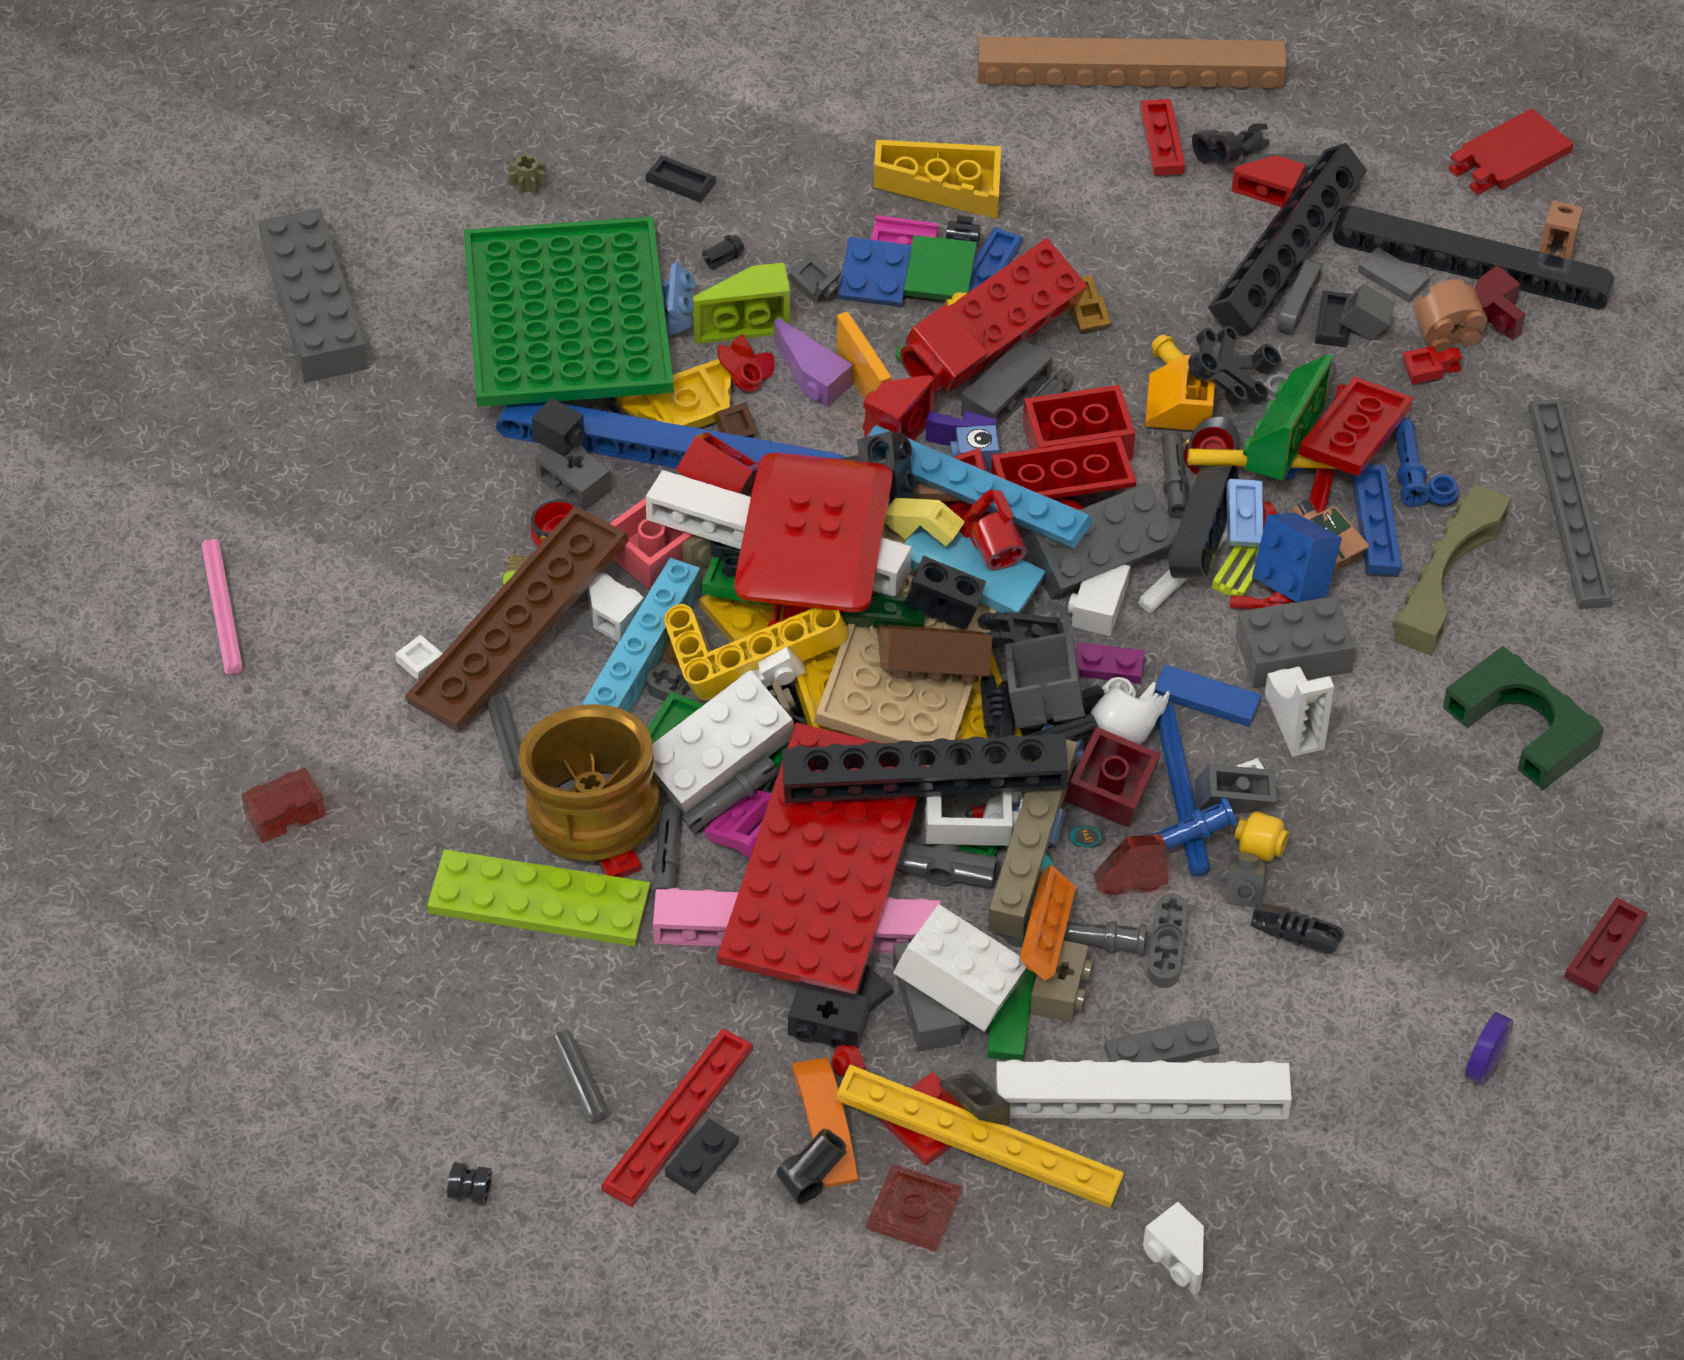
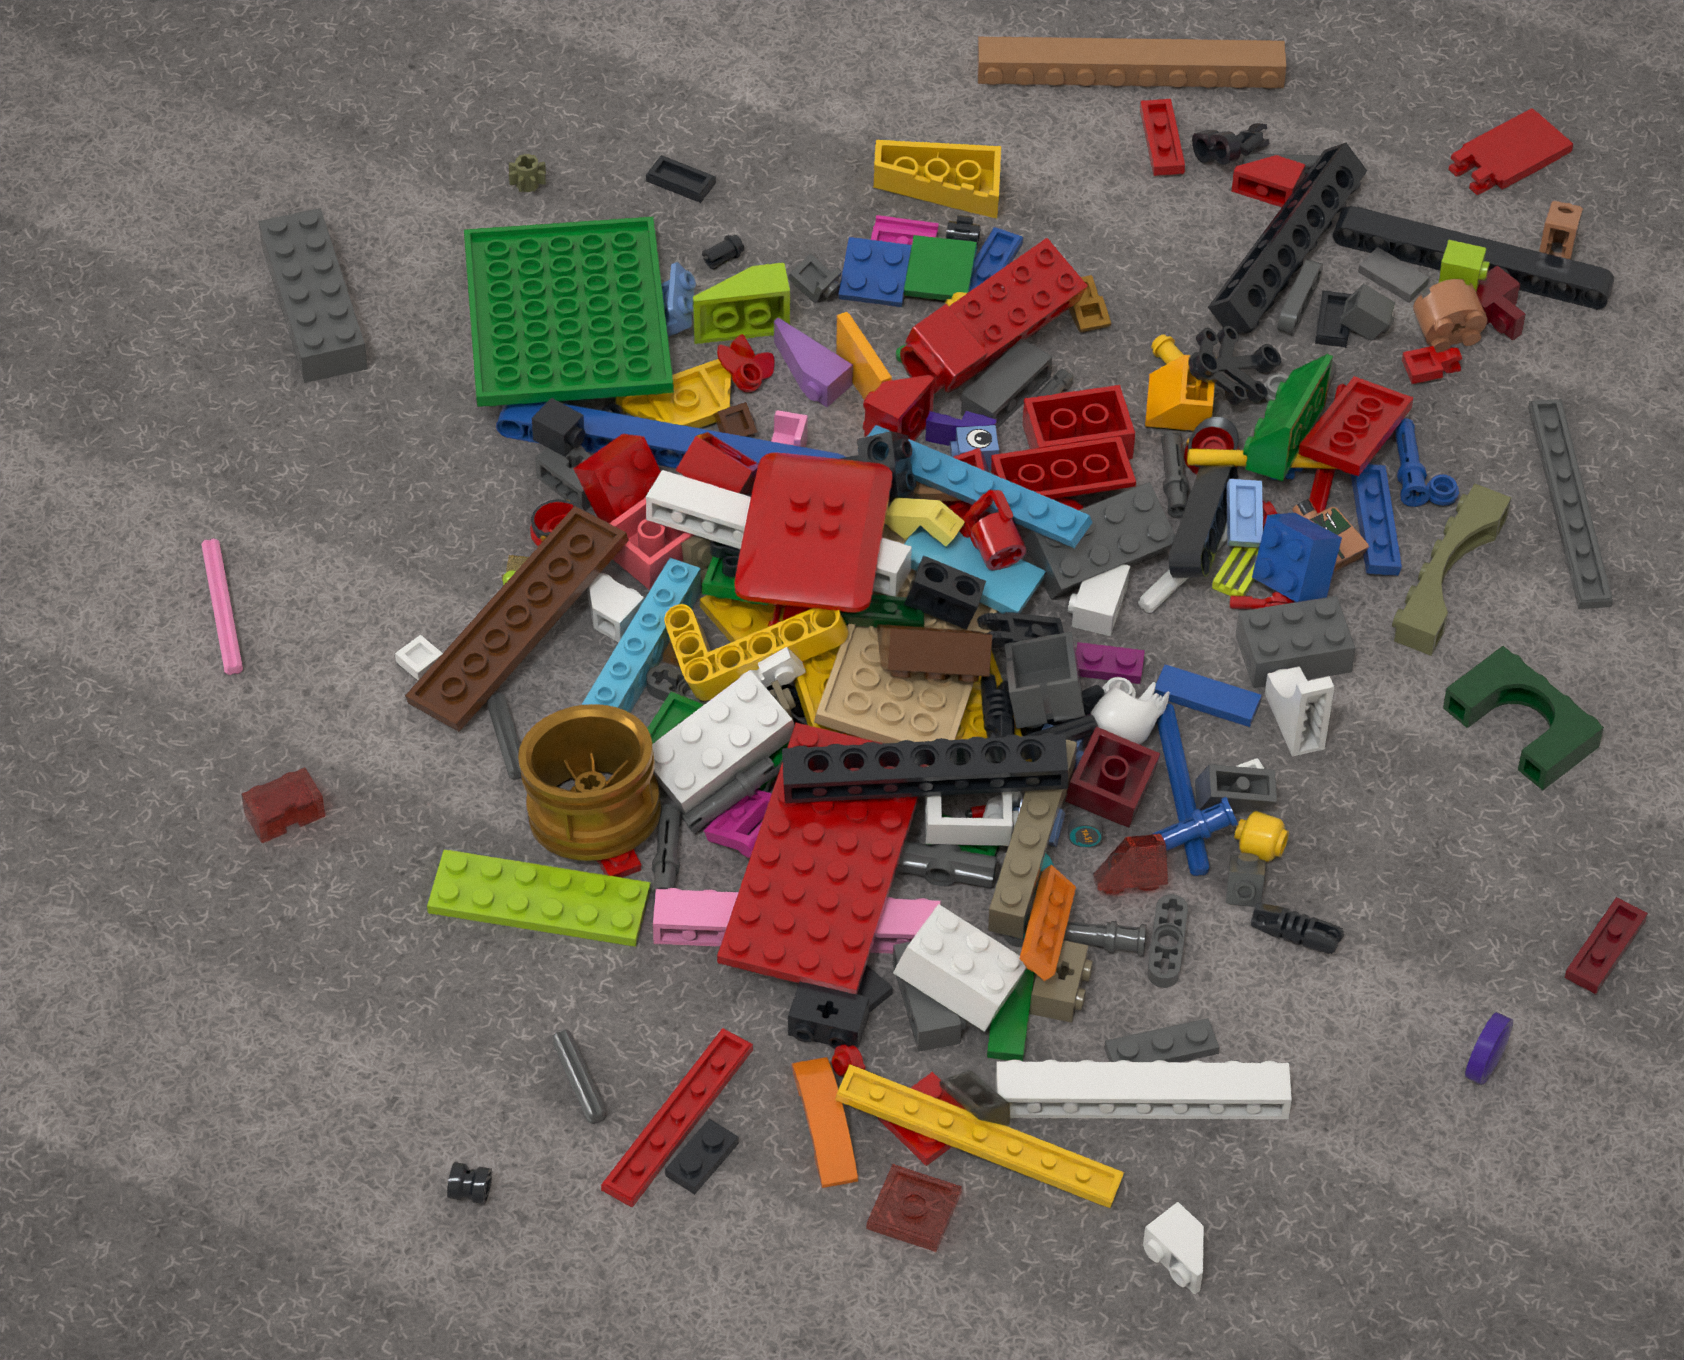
(618, 476): none -> red brick
(790, 428): none -> bright pink panel
(804, 1172): black piece -> none
(1464, 263): none -> lime slope

